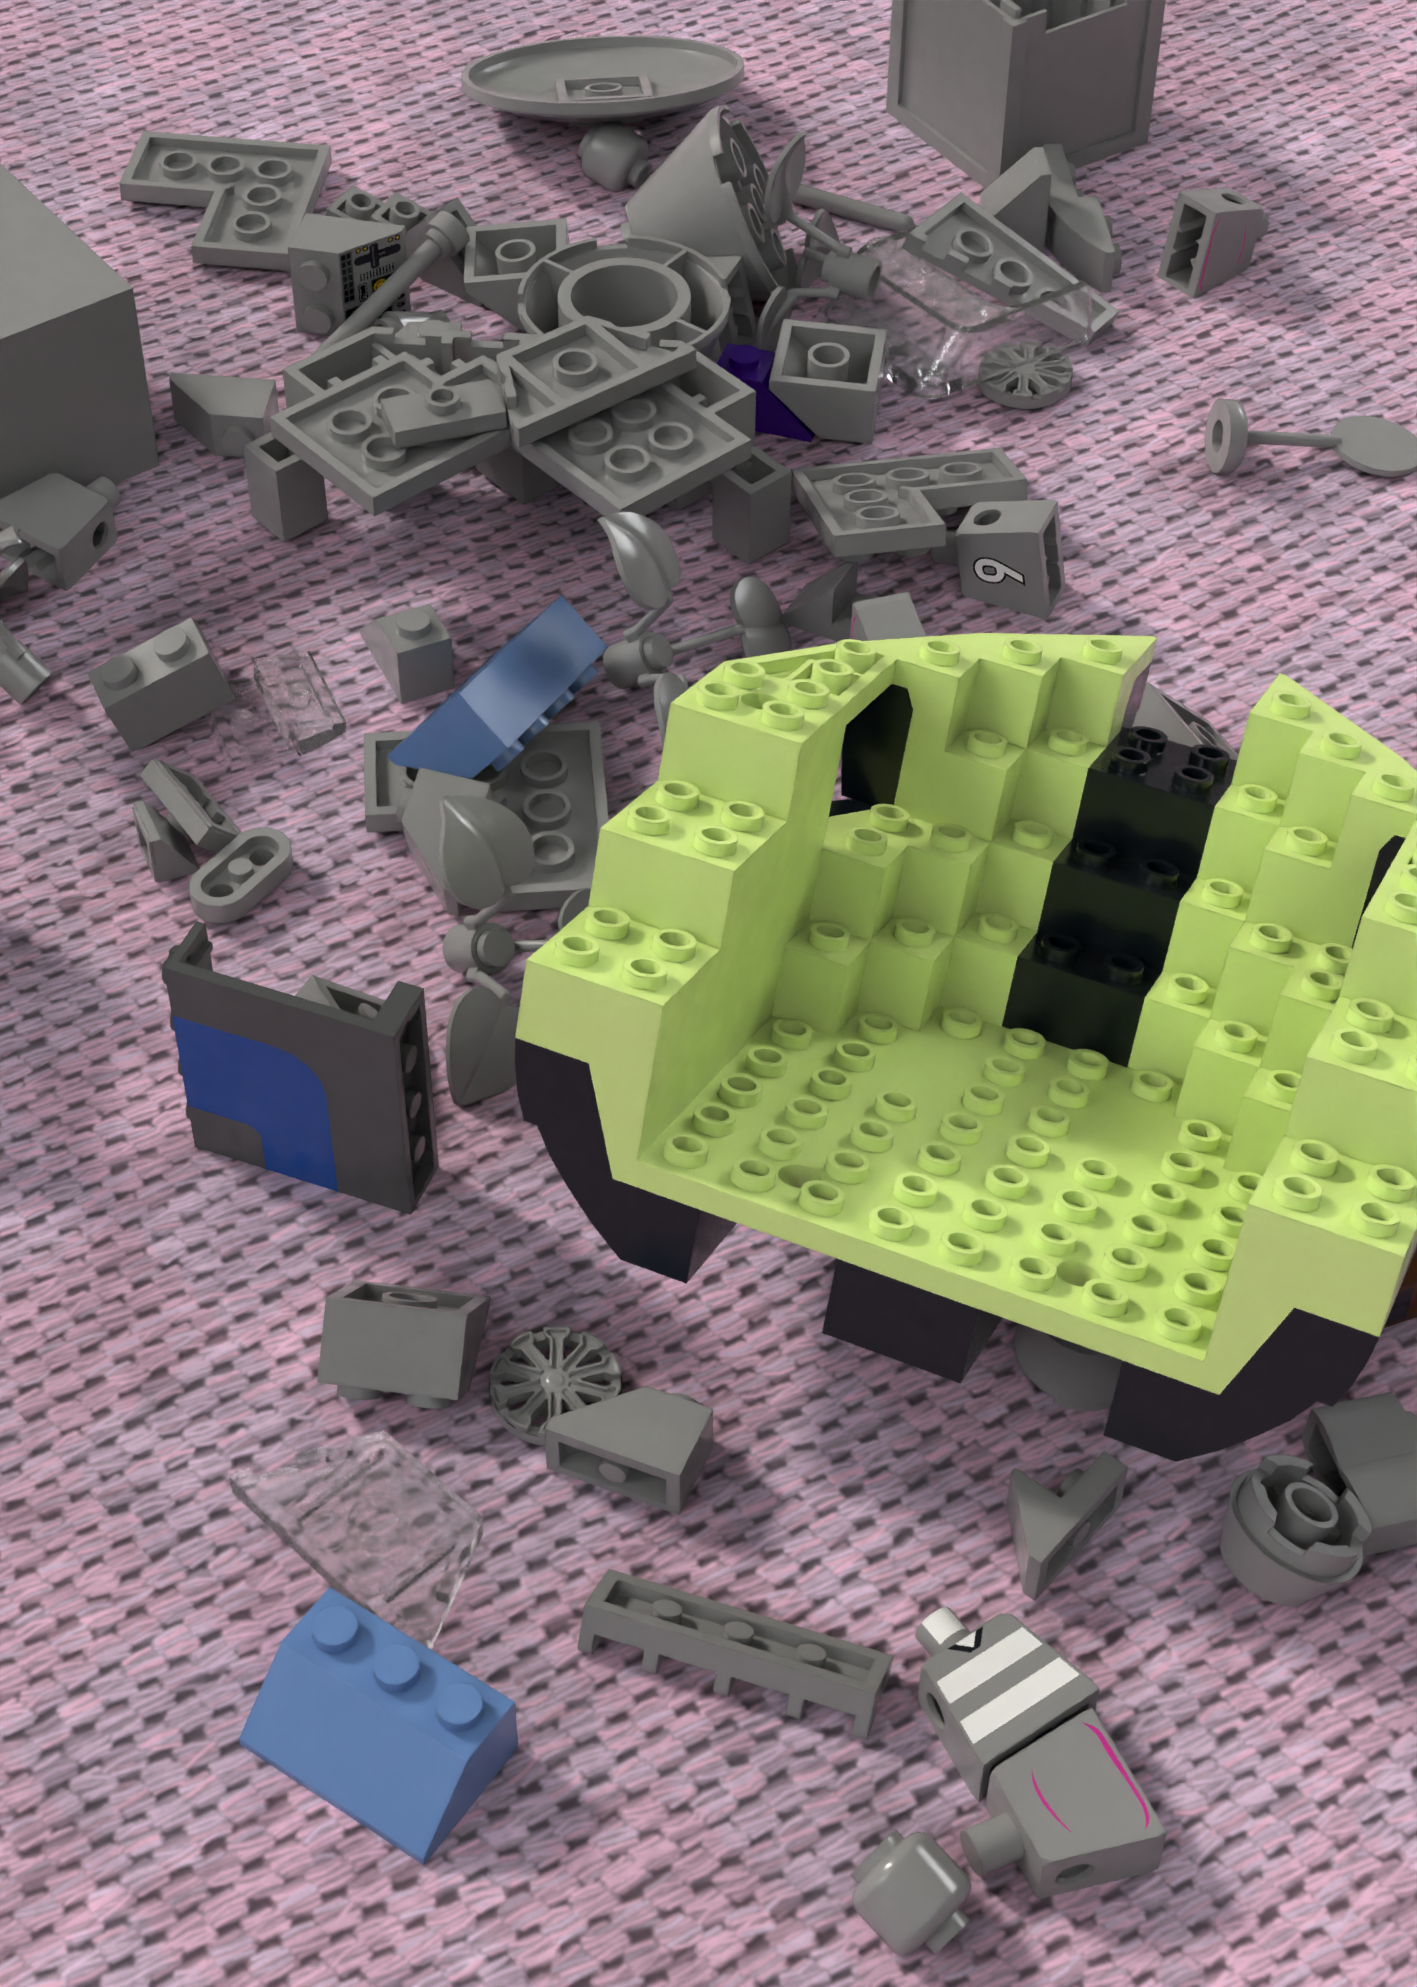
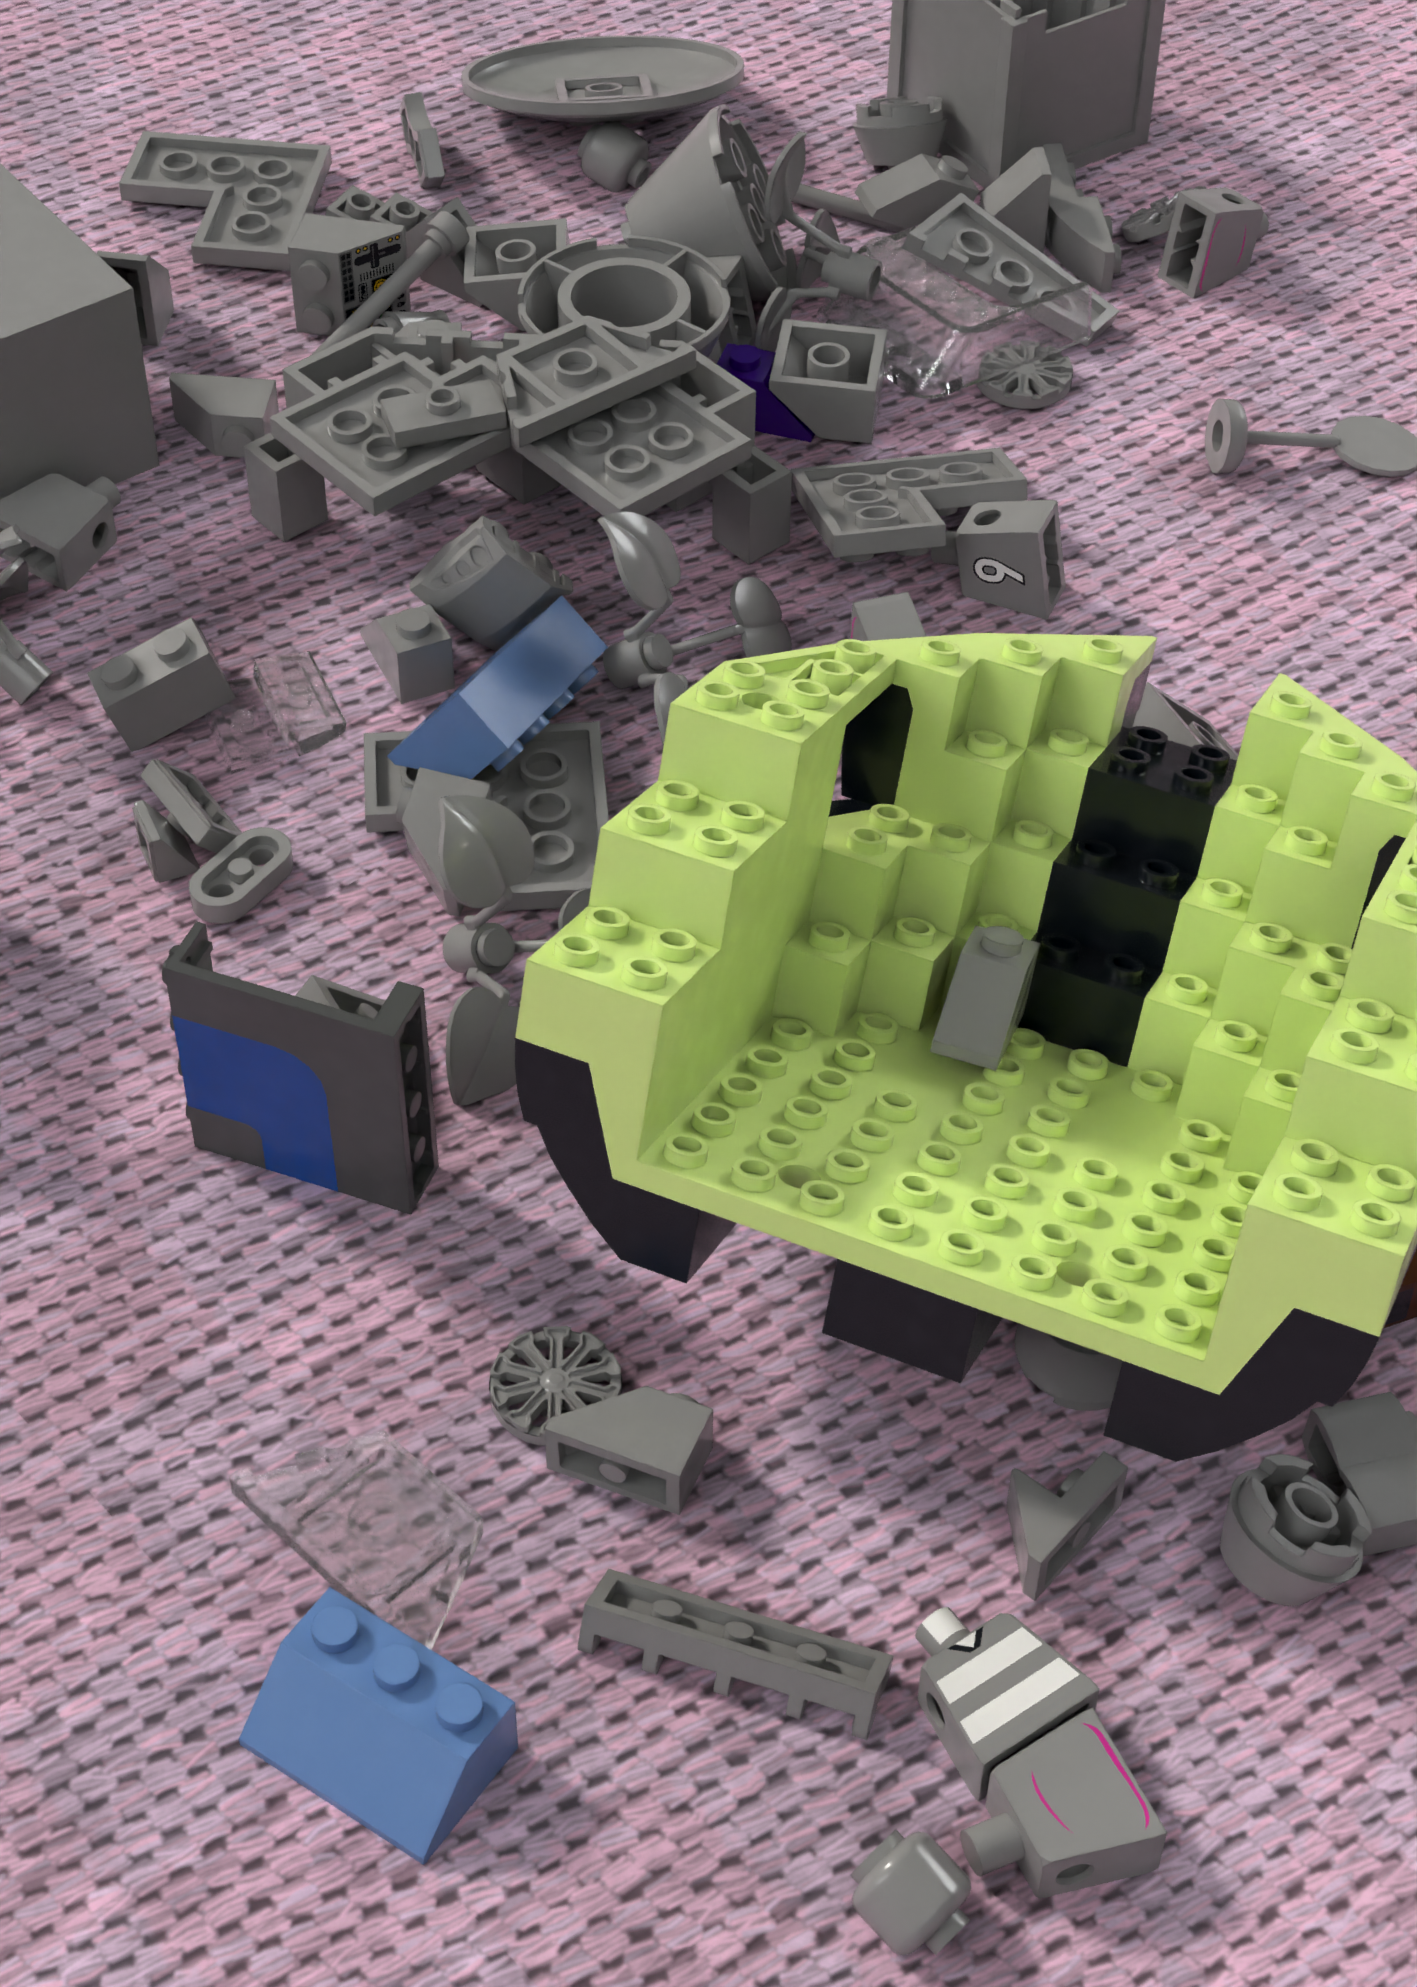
(150, 289): none -> light grey slope
(401, 1342): light grey slope -> none
(421, 141): none -> light grey tile
(489, 584): none -> light grey slope
(826, 604): light grey slope -> none
(899, 129): none -> light grey cone
(915, 189): none -> light grey slope
(986, 996): none -> light grey slope
(1151, 221): none -> light grey wheel

